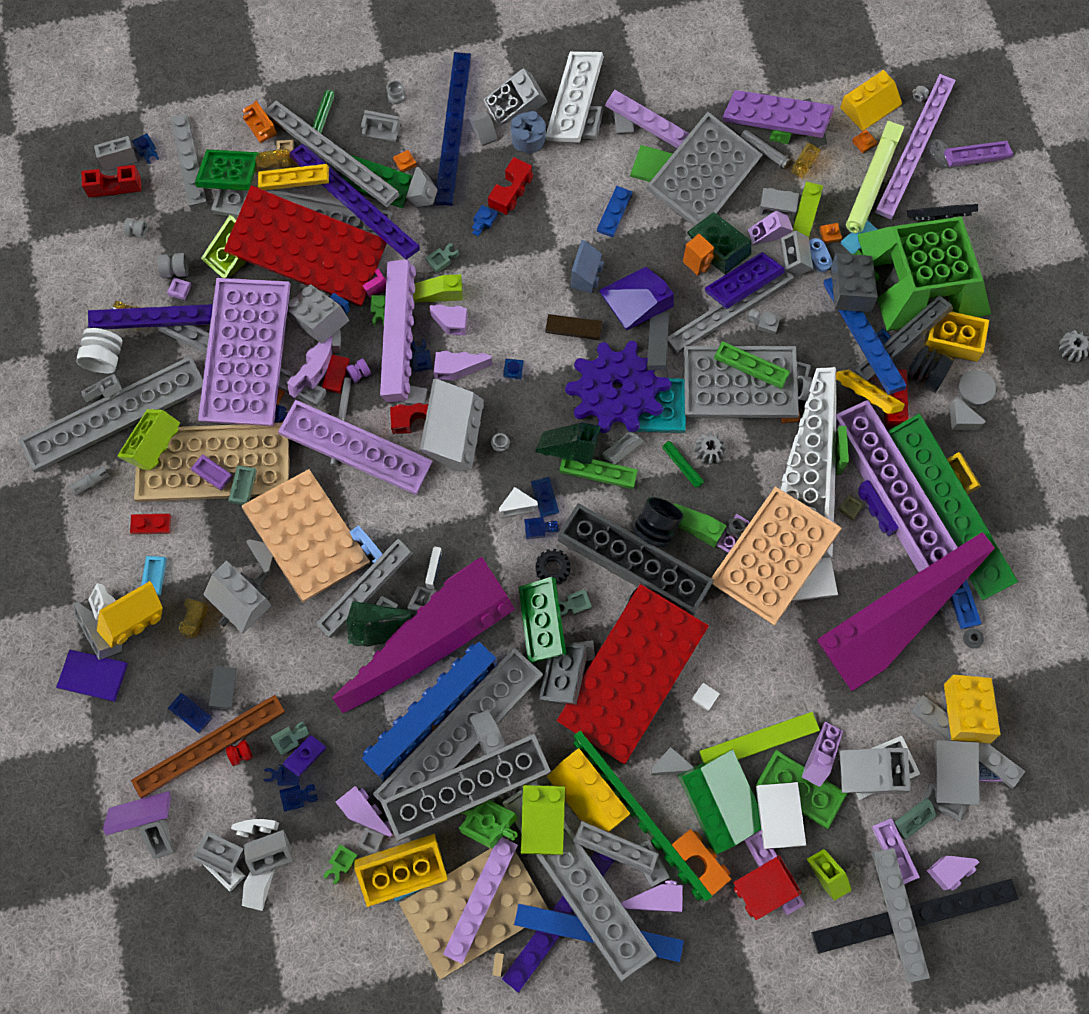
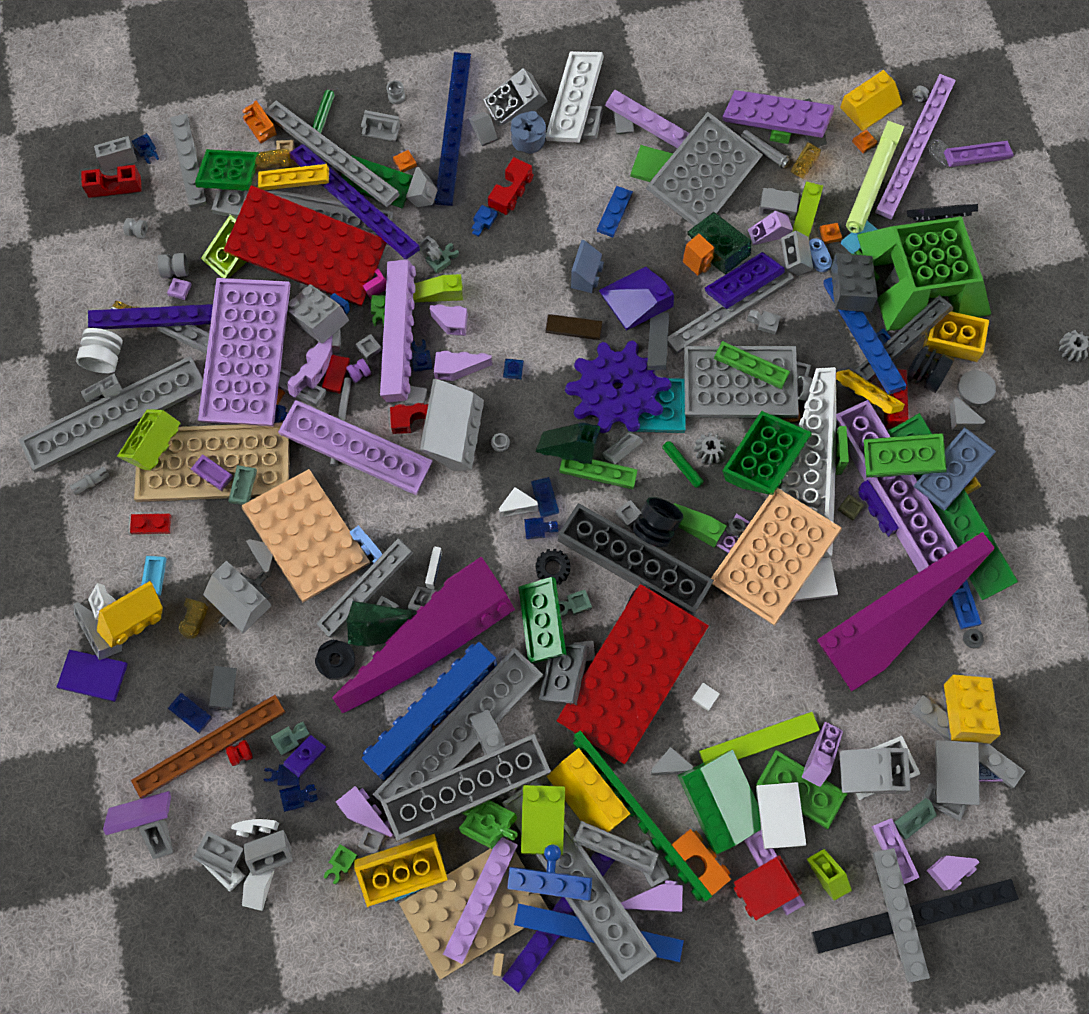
(324, 656): none -> black plate
(368, 347): none -> light grey plate
(429, 247): none -> light grey plate
(548, 881): none -> blue plate
(628, 513): none -> light grey plate
(765, 454): none -> green slope
(904, 455): none -> bright green tile
(964, 460): none -> sand blue tile

